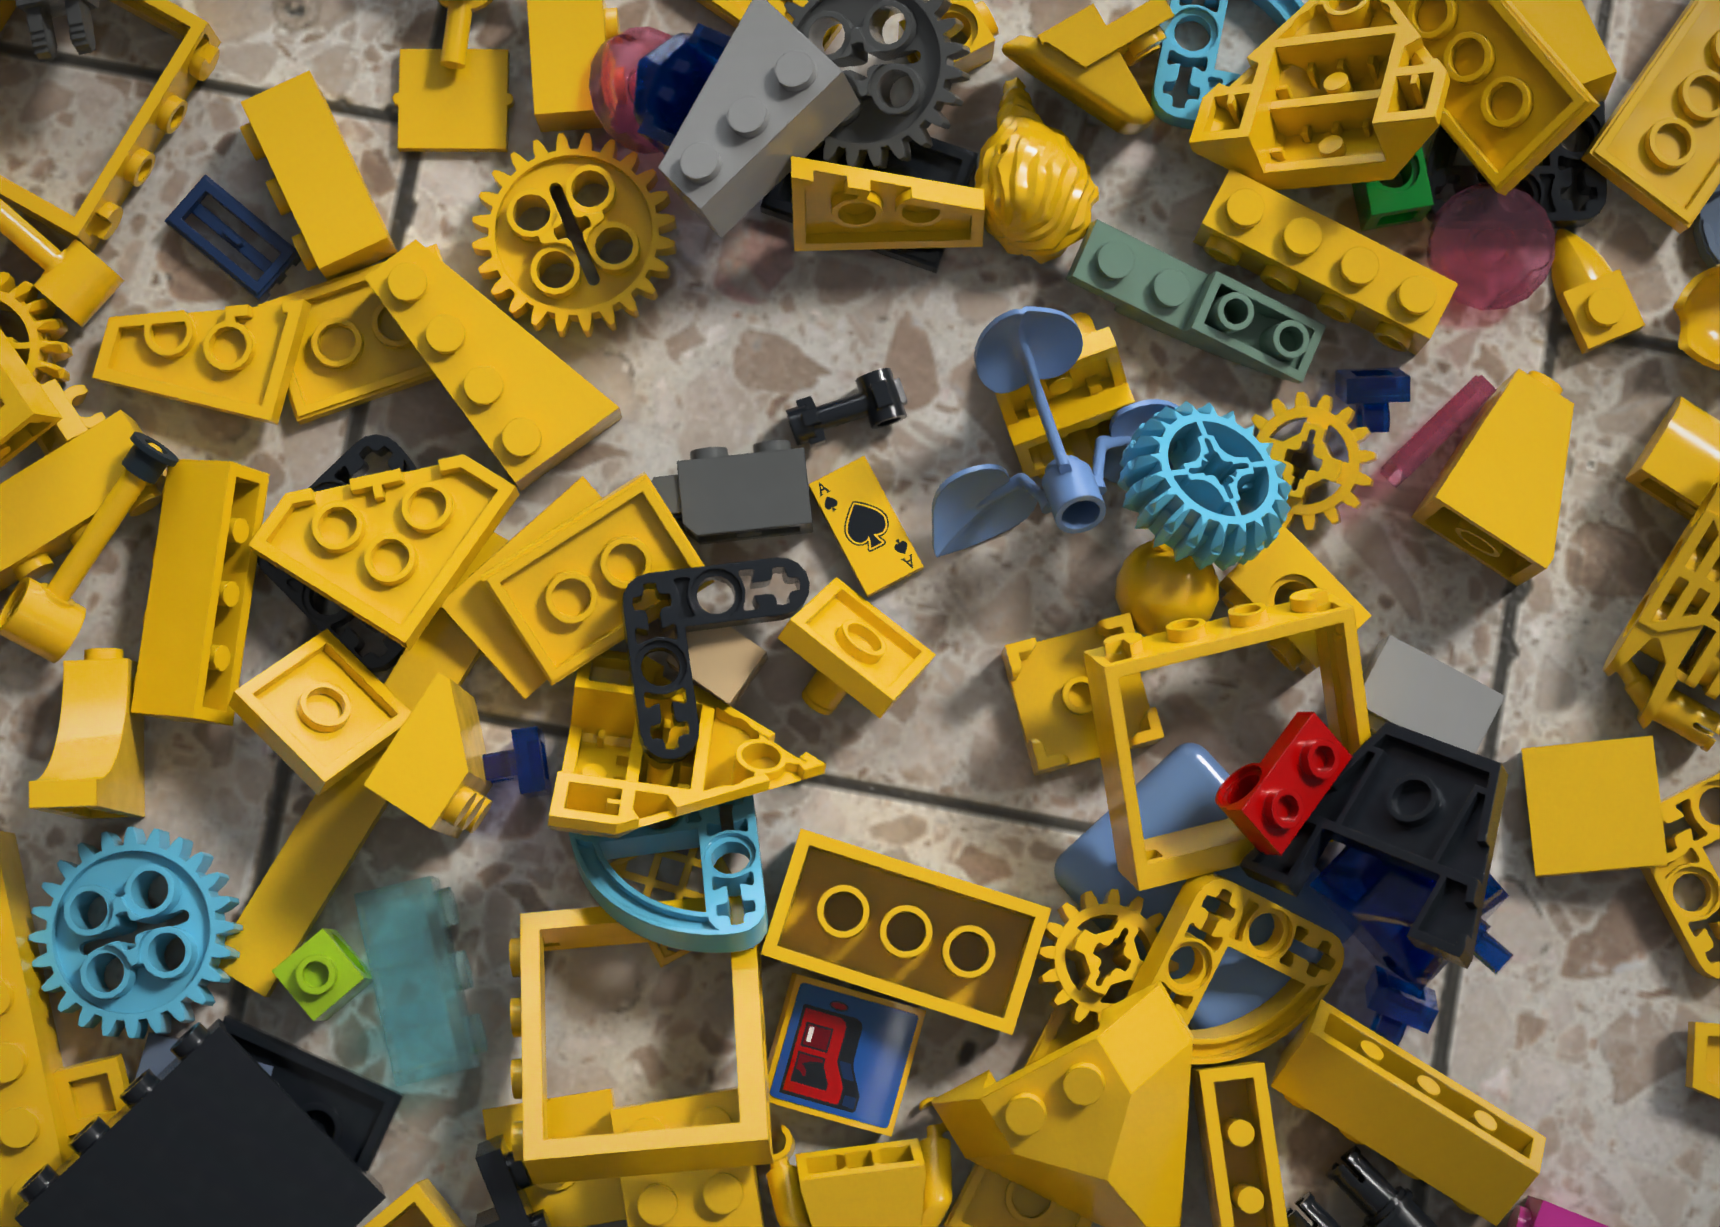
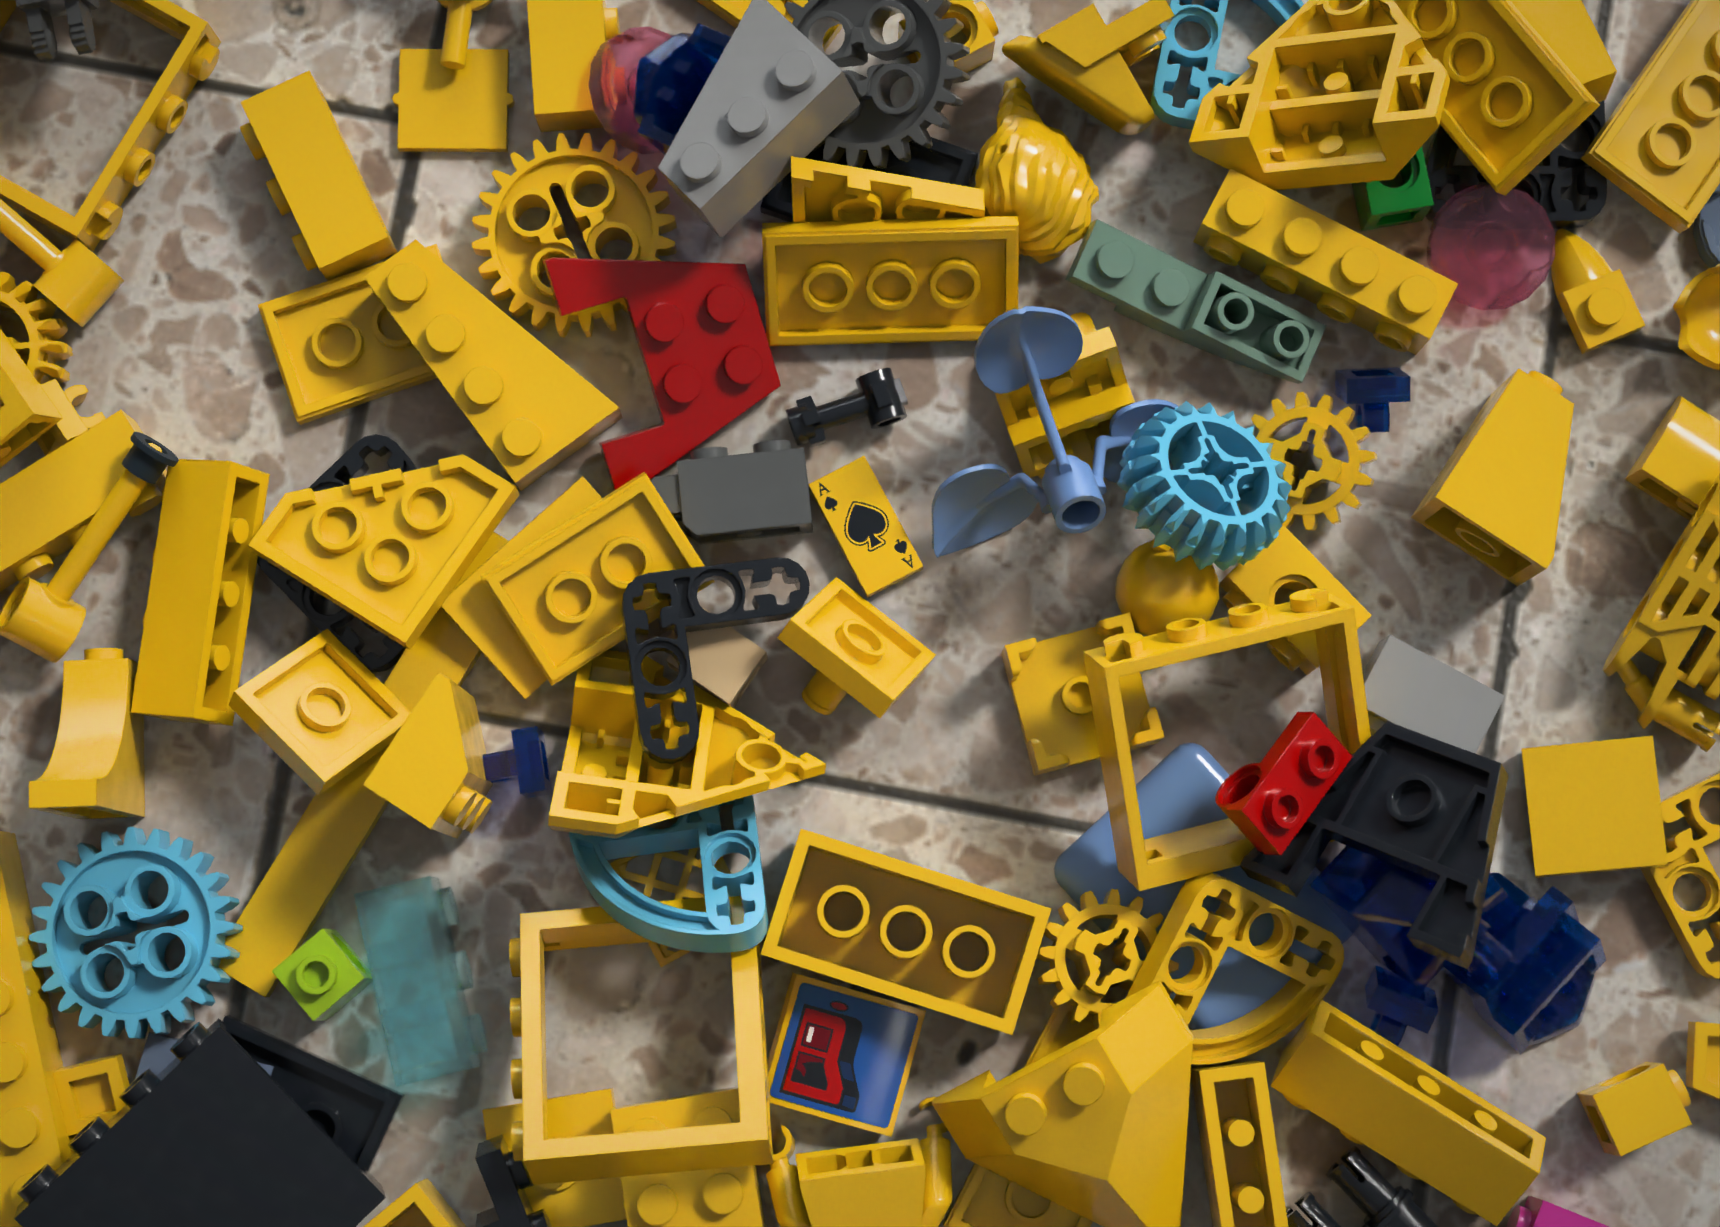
(210, 359): yellow wing -> none
(273, 272): dark blue tile -> none
(696, 342): none -> red wing
(888, 279): none -> yellow tile
(1437, 430): clear pink tile -> none
(1546, 980): none -> clear blue piece
(1636, 1107): none -> yellow brick

